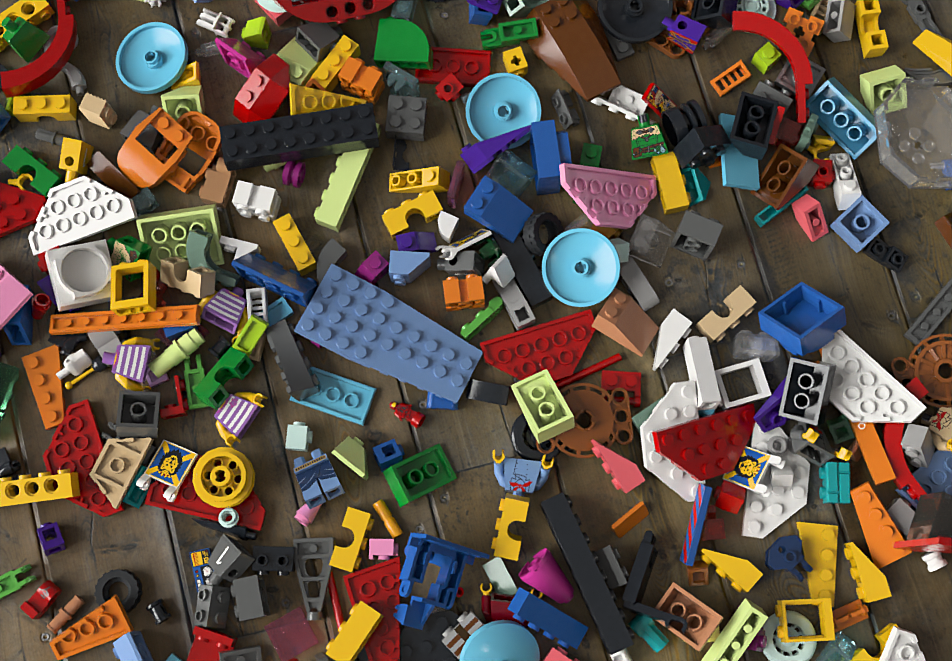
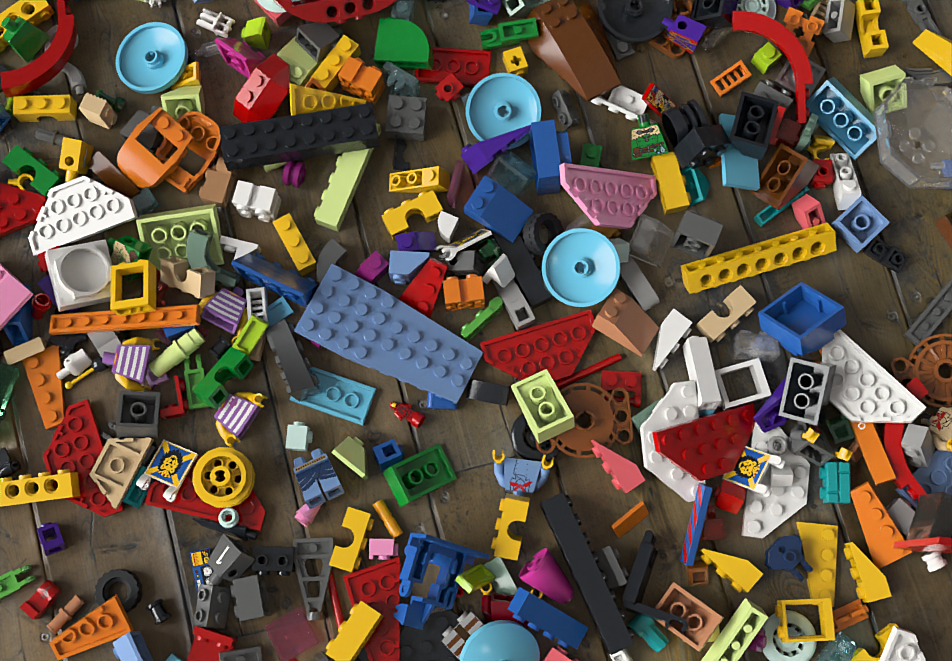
(25, 350): none -> tan slope
(117, 104): none -> dark green piece
(425, 287): none -> red wing
(475, 578): none -> lime tile
(758, 258): none -> yellow brick

